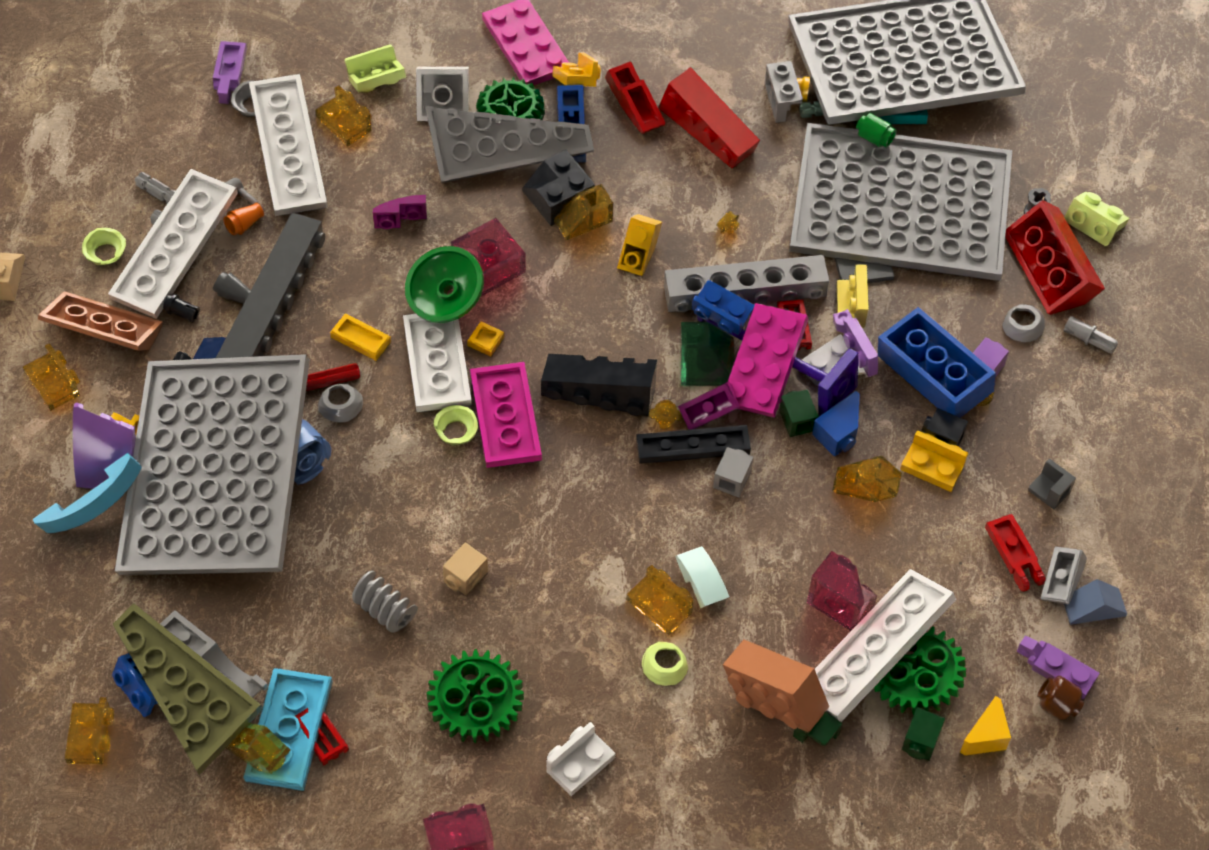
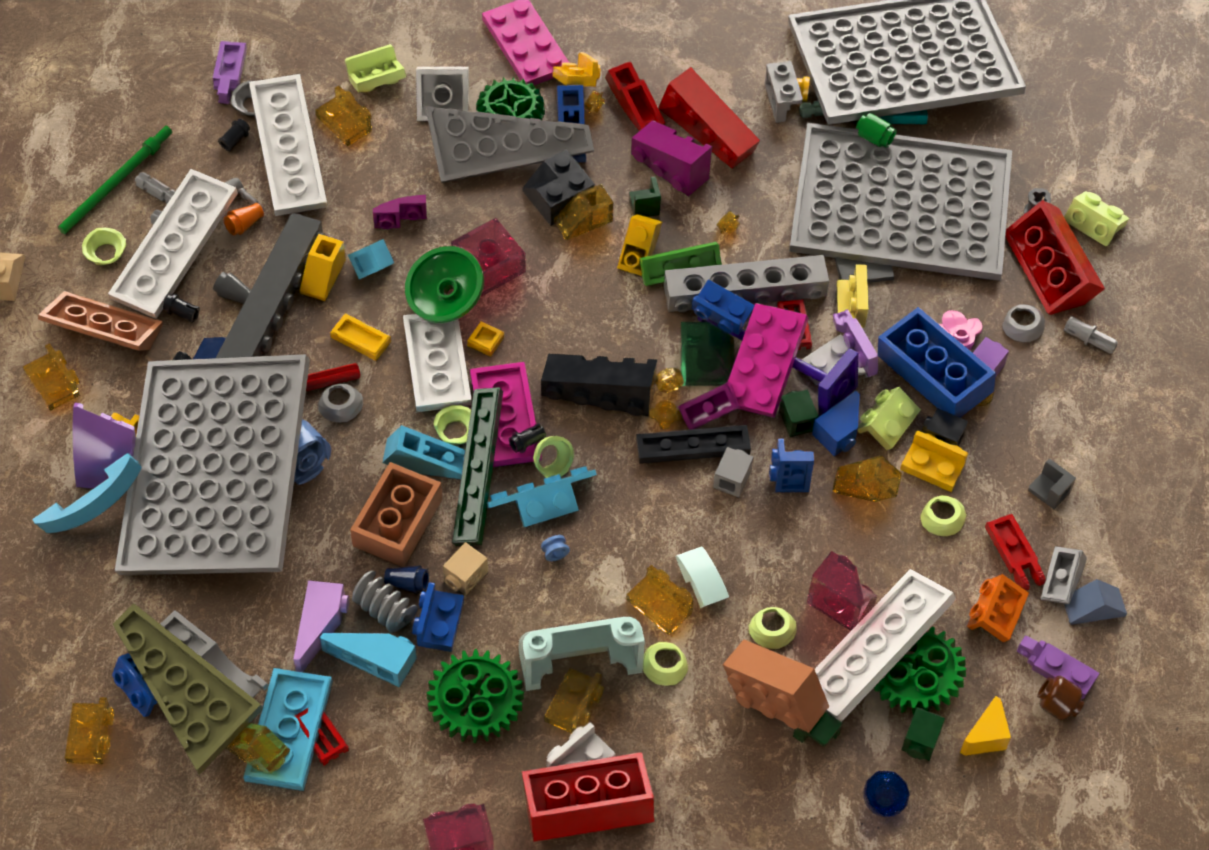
(148, 148): none -> green bar
(235, 133): none -> black pin
(320, 615): none -> lavender slope
(322, 267): none -> yellow slope
(371, 259): none -> medium azure panel
(375, 653): none -> medium azure slope
(396, 514): none -> nougat brick
(410, 579): none -> dark blue cone
(423, 454): none -> medium azure slope
(438, 619): none -> blue bracket
(477, 467): none -> dark green tile
(526, 438): none -> black pin
(544, 501): none -> medium azure bracket
(555, 548): none -> medium blue bush
(563, 459): none -> yellowish green piece
(573, 700): none -> clear yellow bracket
(588, 796): none -> red slope
(594, 101): none -> clear yellow plate
(618, 636): none -> light aqua windscreen
(646, 201): none -> dark green panel
(654, 266): none -> bright green plate
(669, 380): none -> clear yellow tile
(672, 156): none -> magenta wedge
(769, 638): none -> yellowish green piece
(791, 469): none -> blue bracket
(886, 793): none -> clear blue hair
(889, 417): none -> yellowish green bracket
(943, 527): none -> yellowish green piece
(961, 328): none -> bright pink plate
(998, 607): none -> orange bracket

